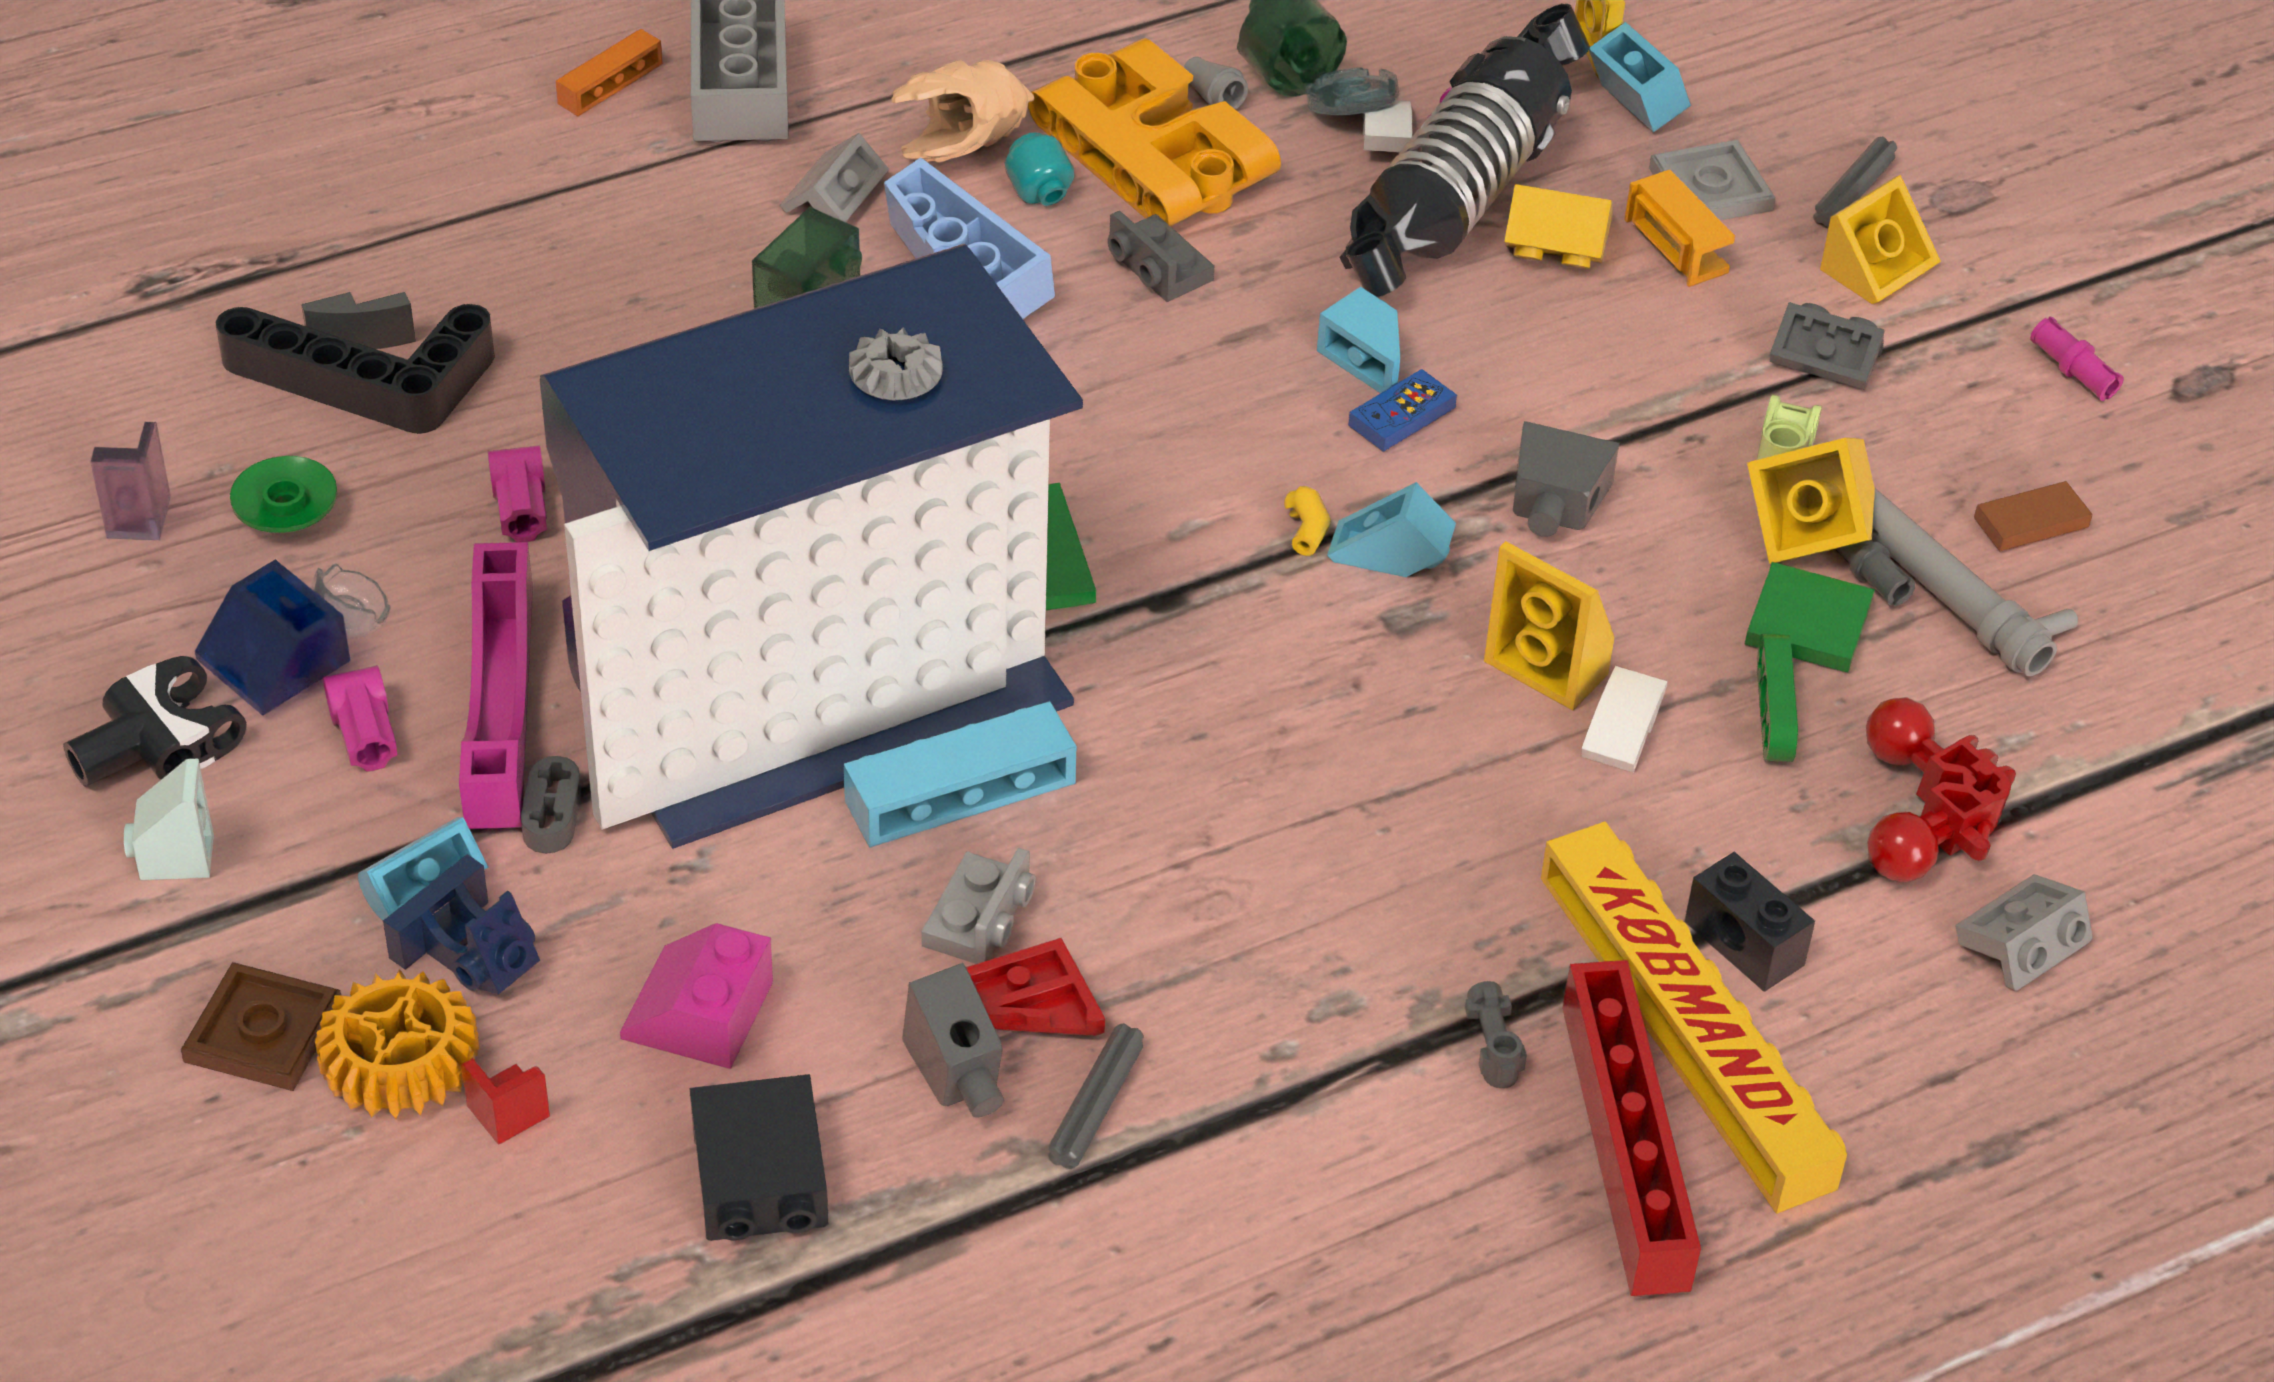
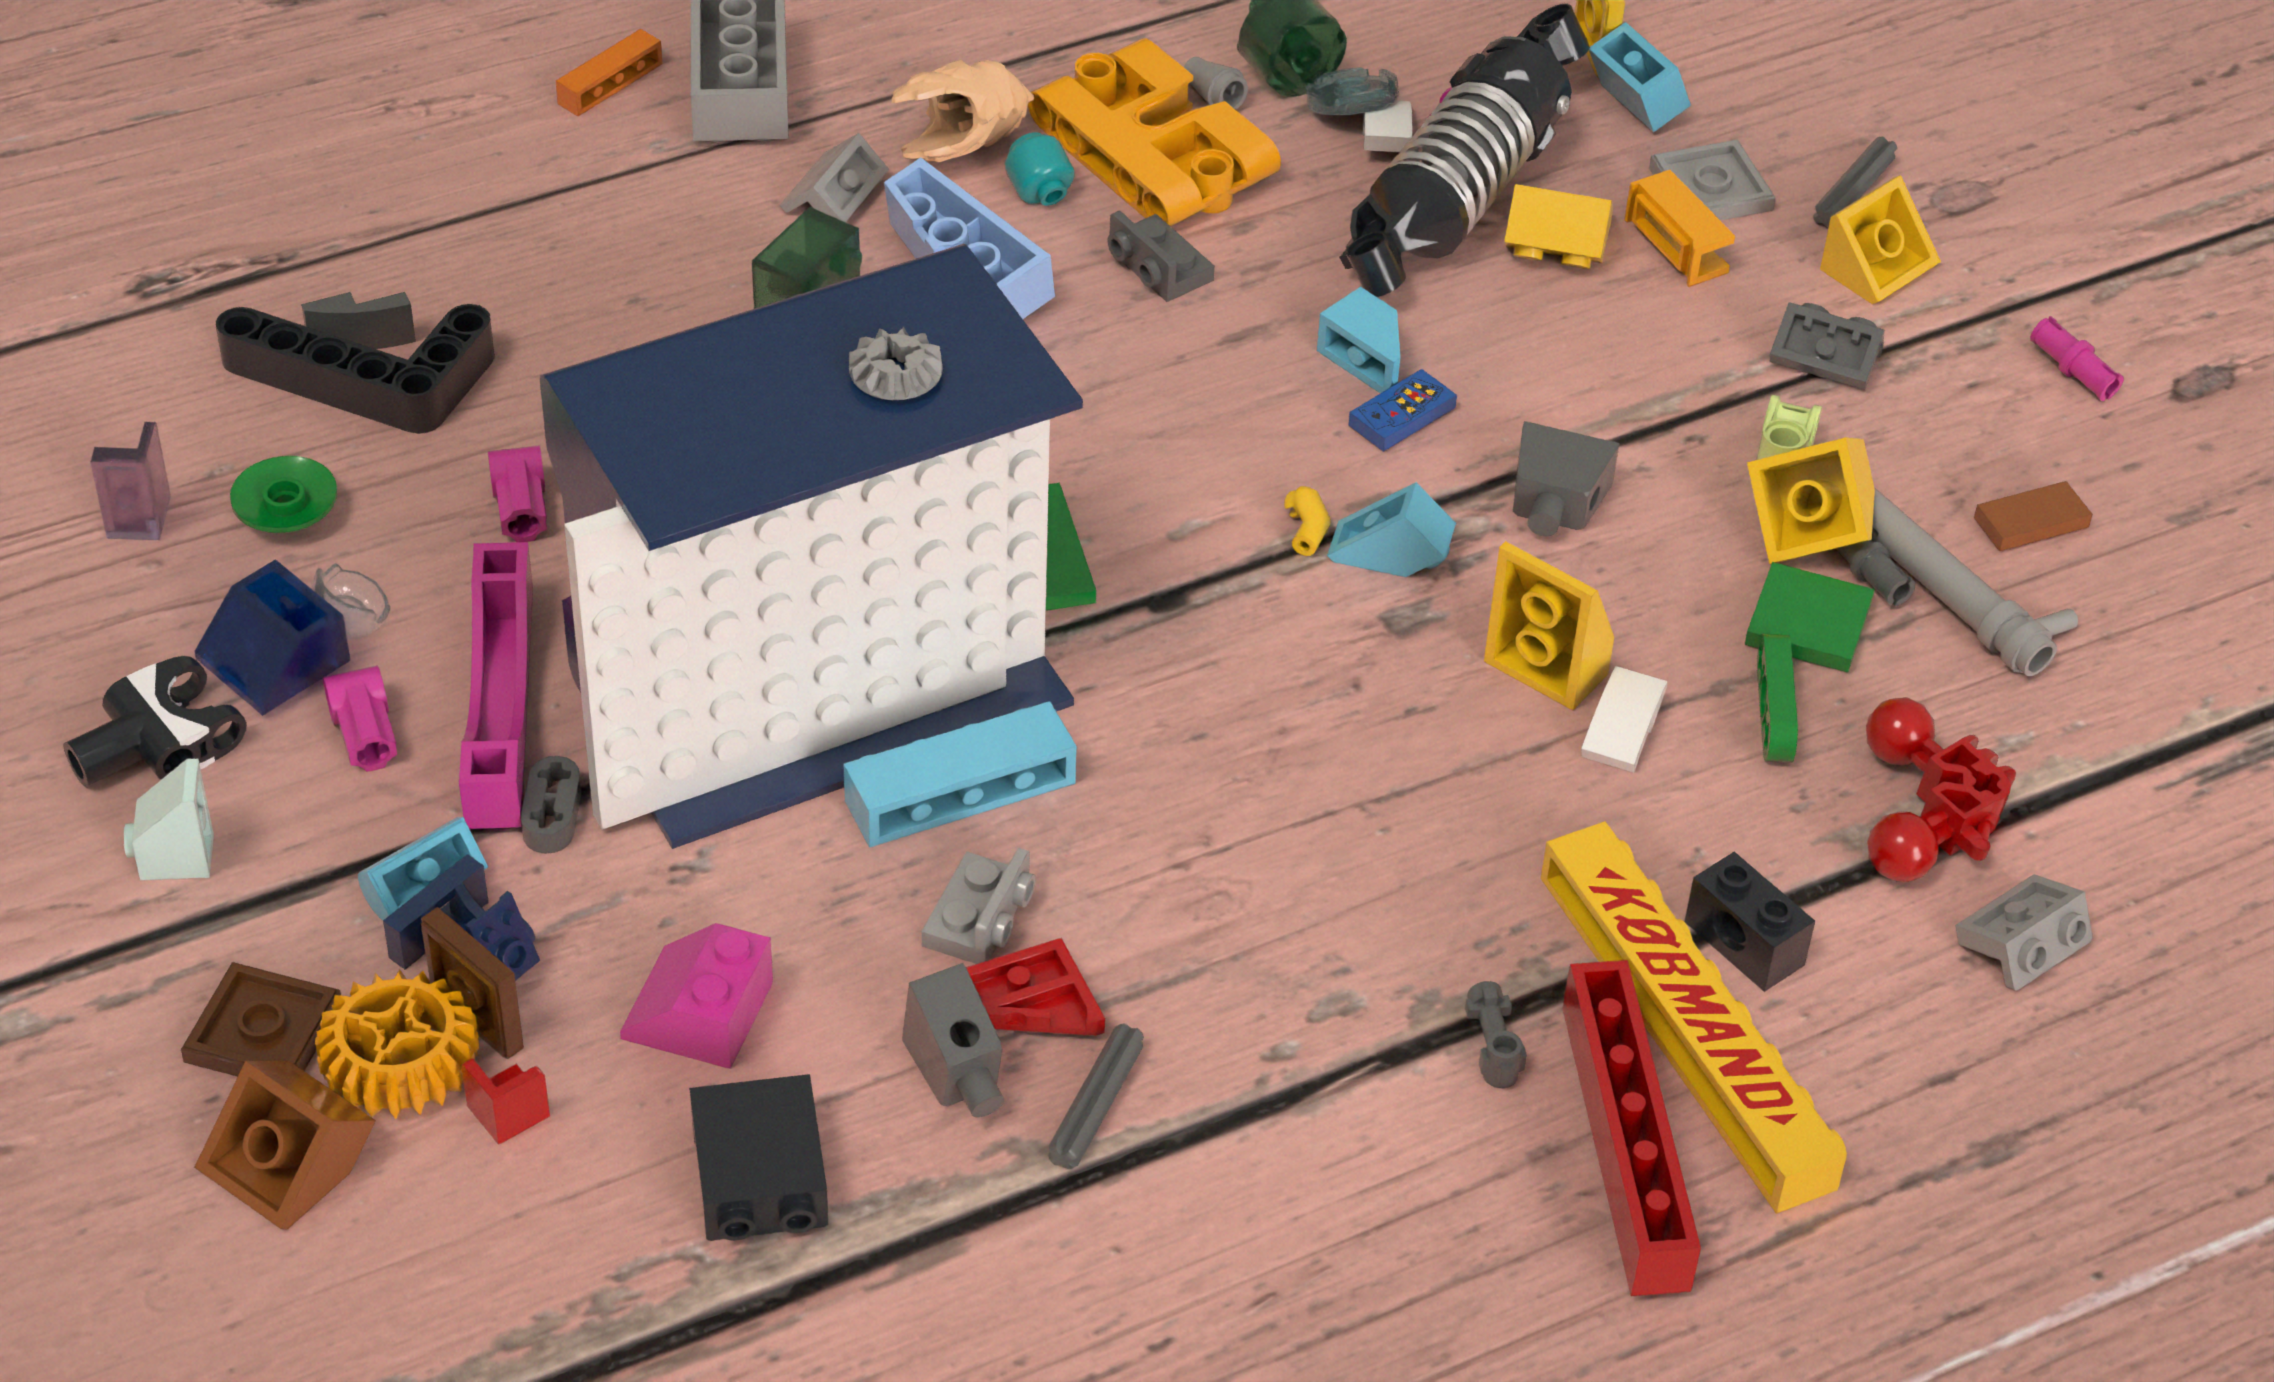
(283, 1141): none -> dark orange slope
(479, 975): none -> reddish brown tile

